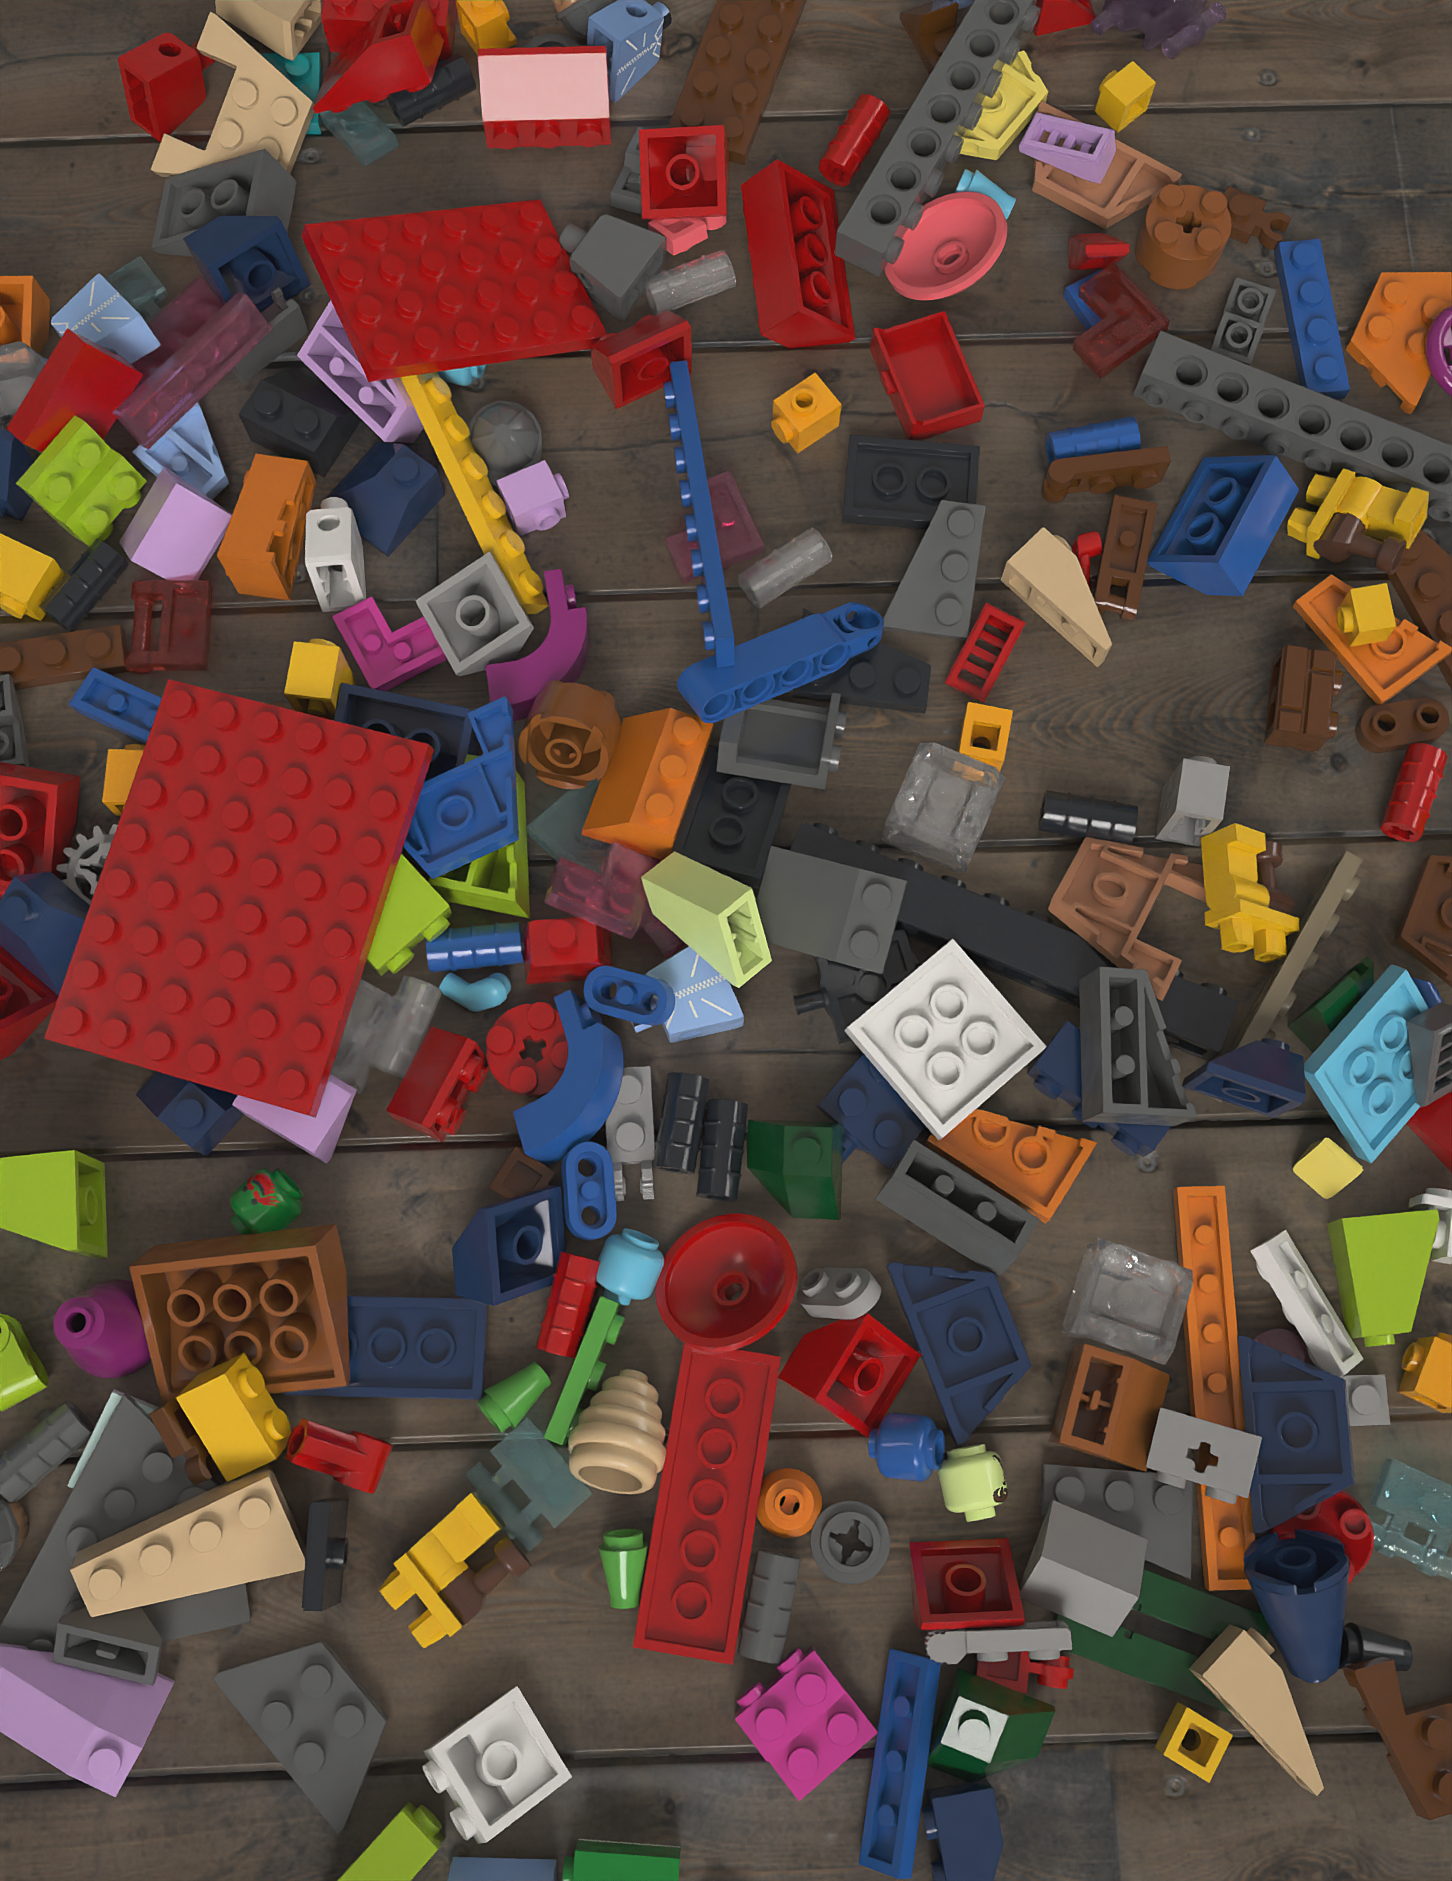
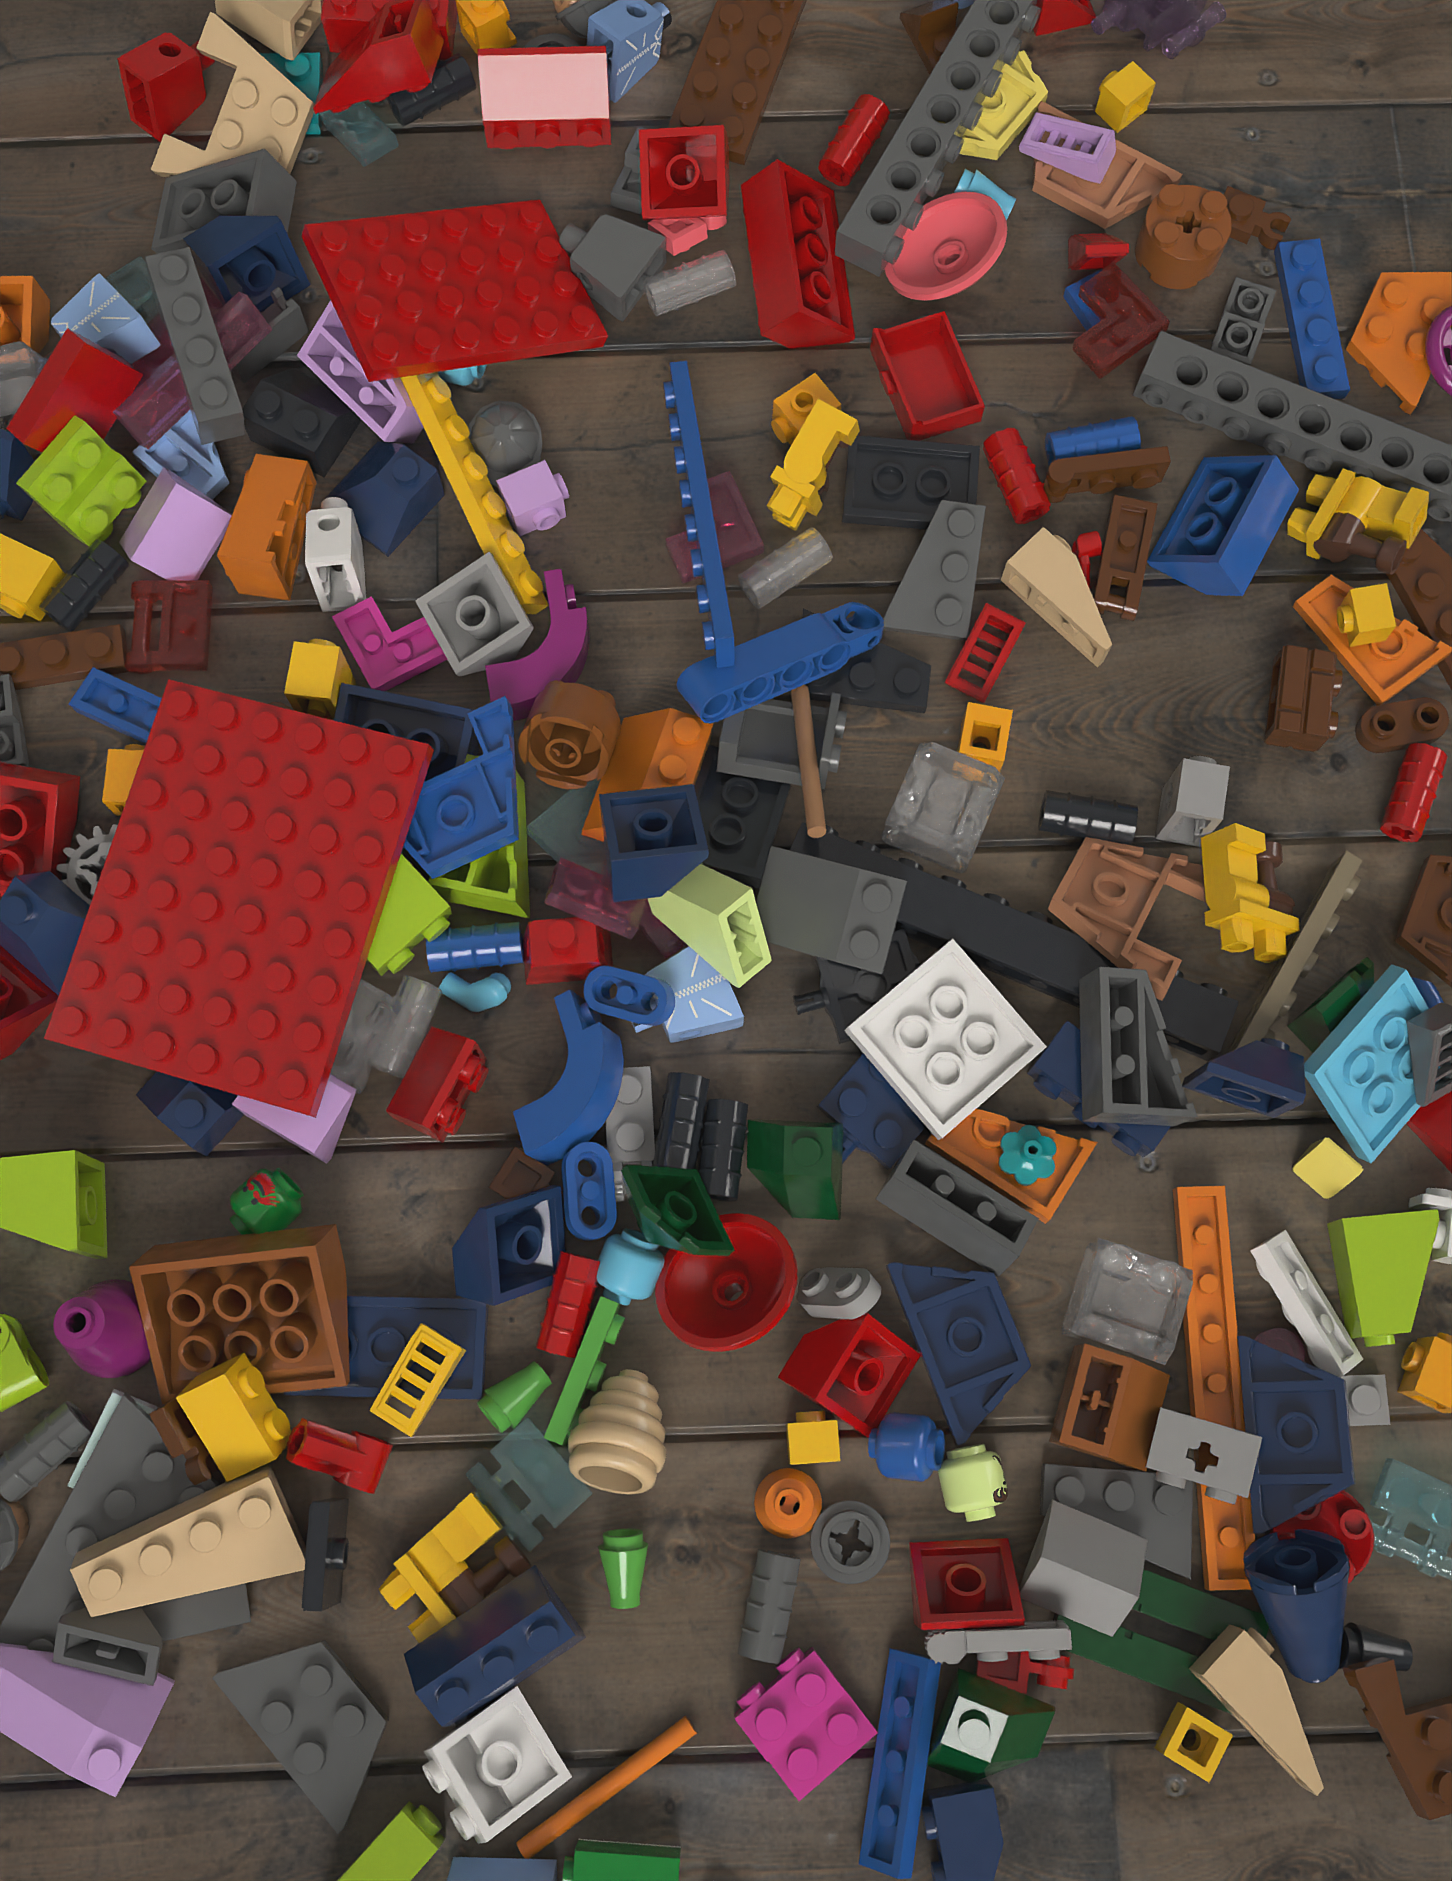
(195, 345): none -> dark grey arch
(411, 1353): none -> yellow slope
(491, 1648): none -> dark blue slope
(507, 1041): red plate -> none
(606, 1787): none -> orange bar
(640, 357): red slope -> none
(651, 839): none -> dark blue slope
(675, 1210): none -> dark green slope
(707, 1504): red plate -> none
(807, 464): none -> yellow hips
(808, 762): none -> medium nougat bar
(812, 1439): none -> yellow plate
(1016, 476): none -> red axle
(1020, 1162): none -> teal plant

